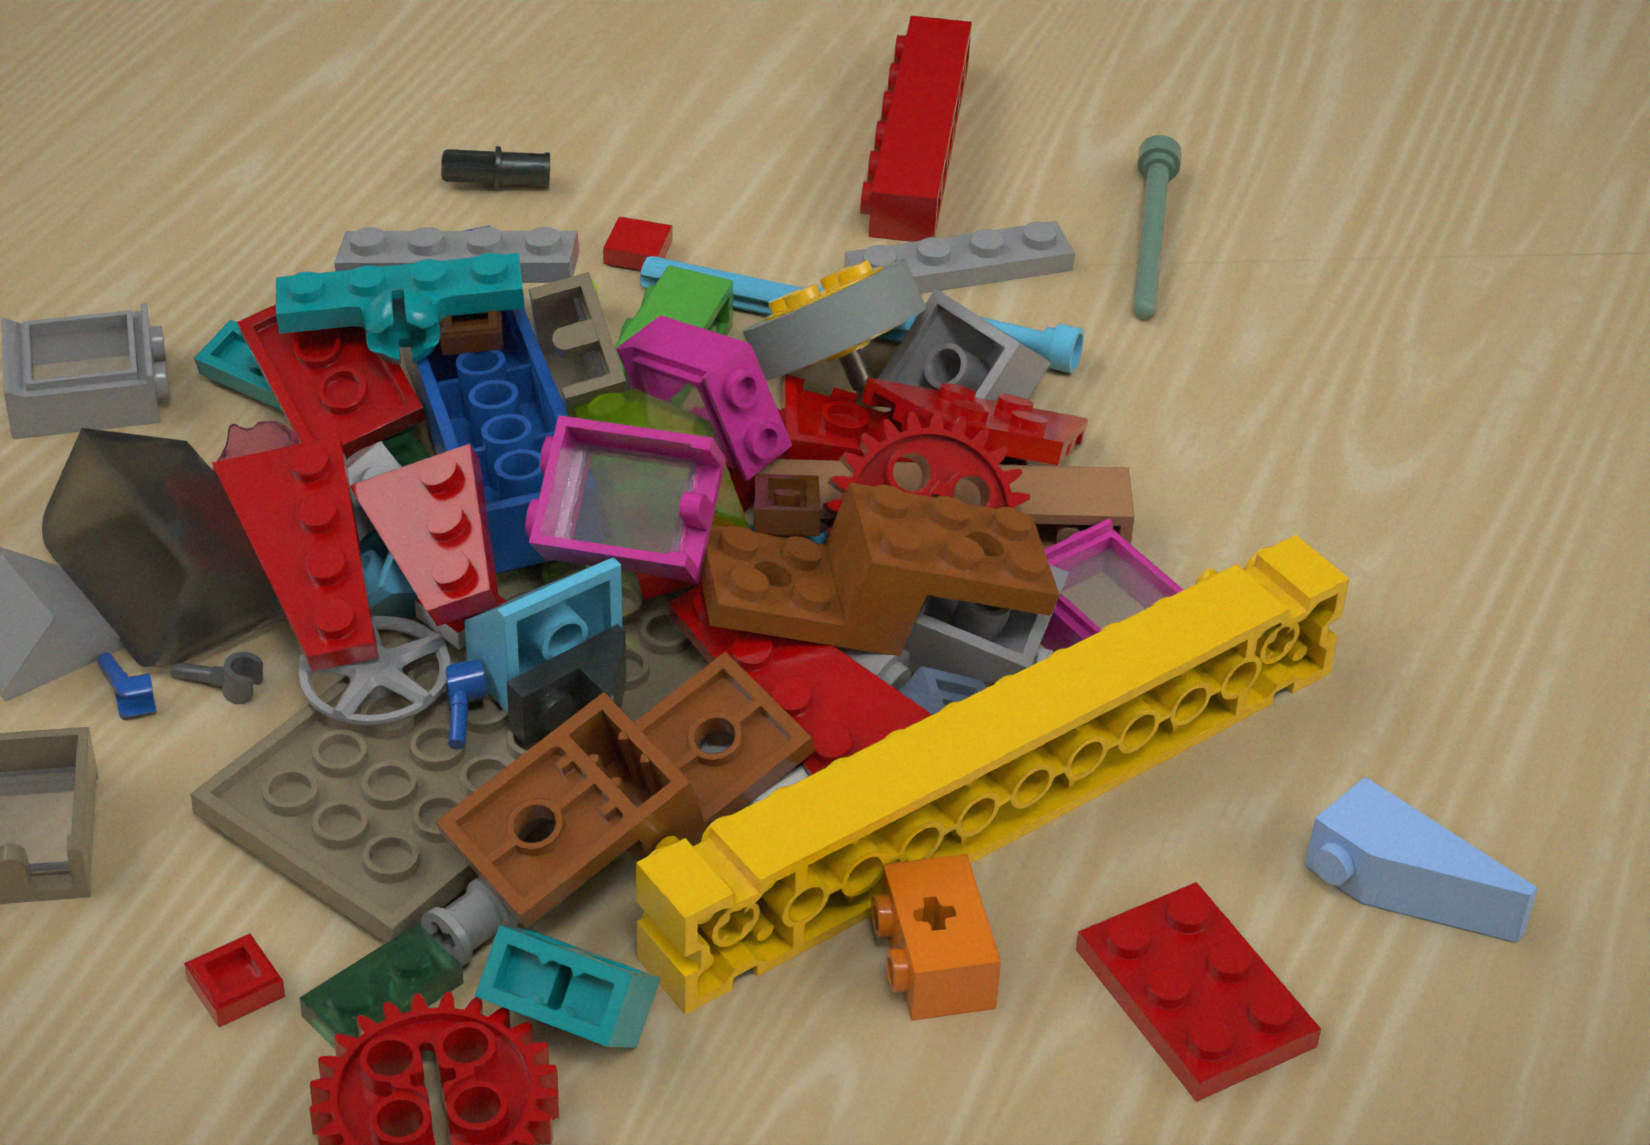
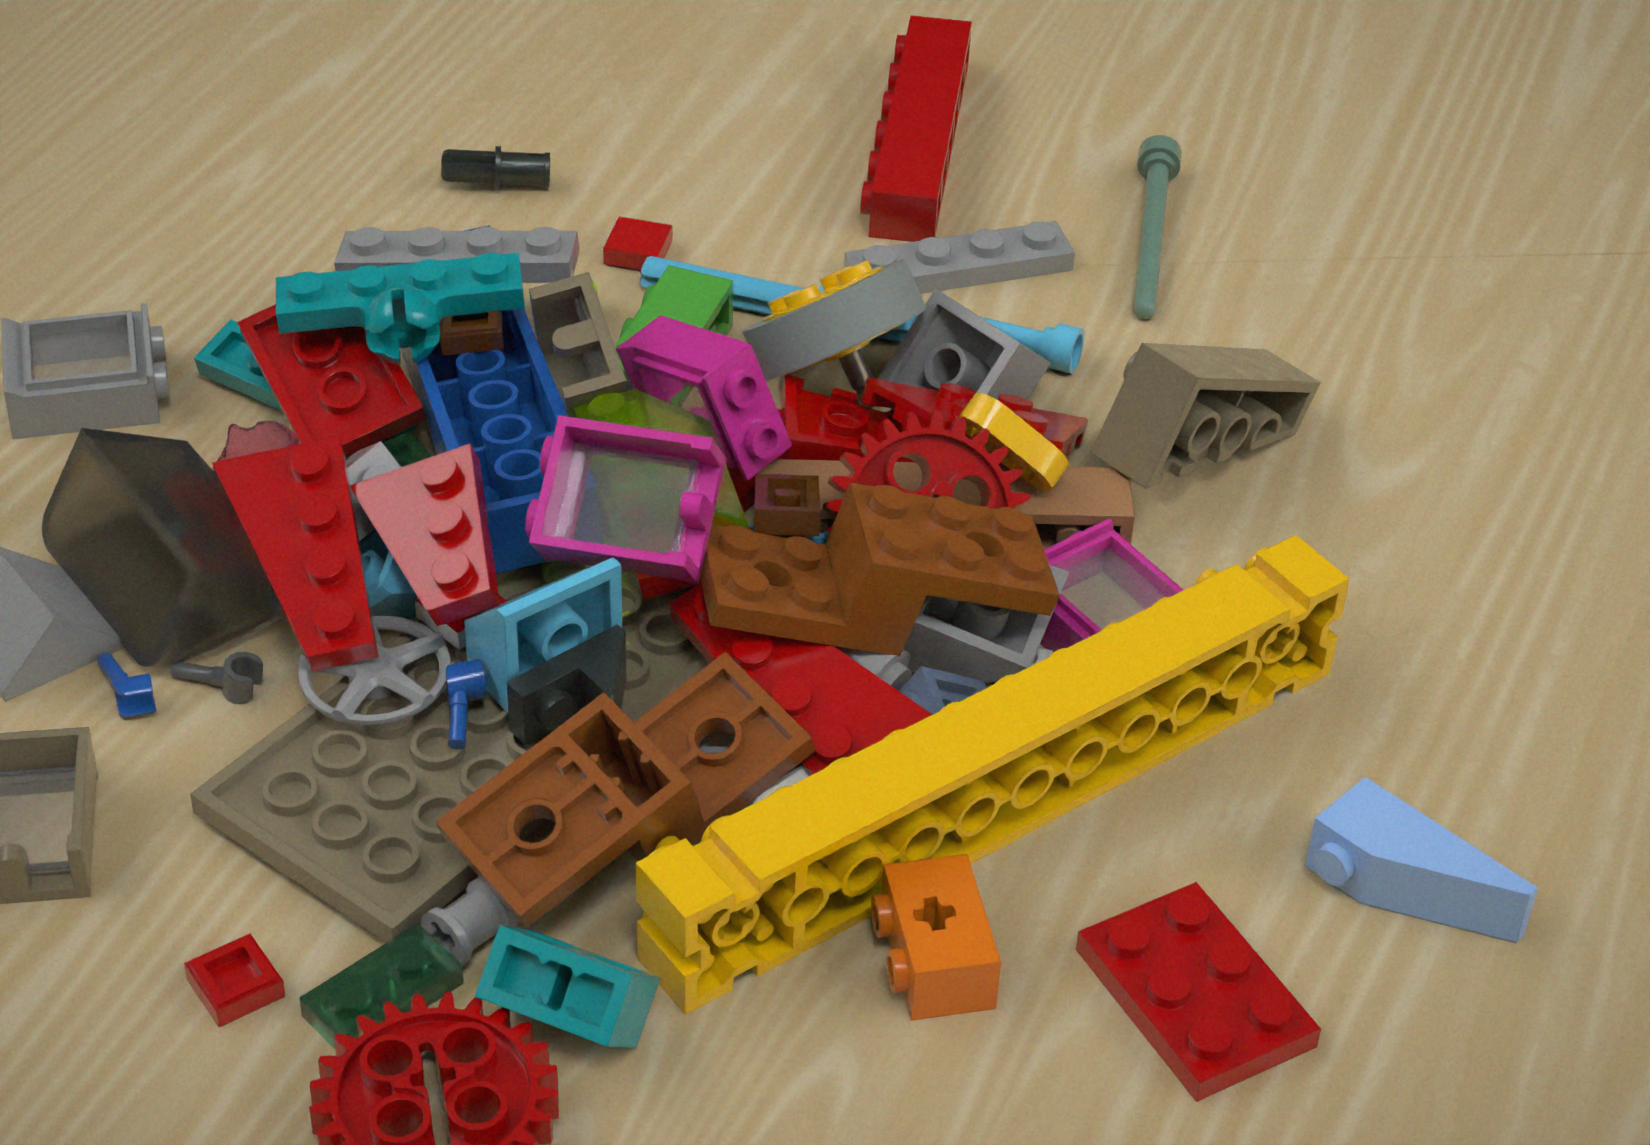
(1028, 449): none -> yellow beam
(1197, 406): none -> dark tan wedge

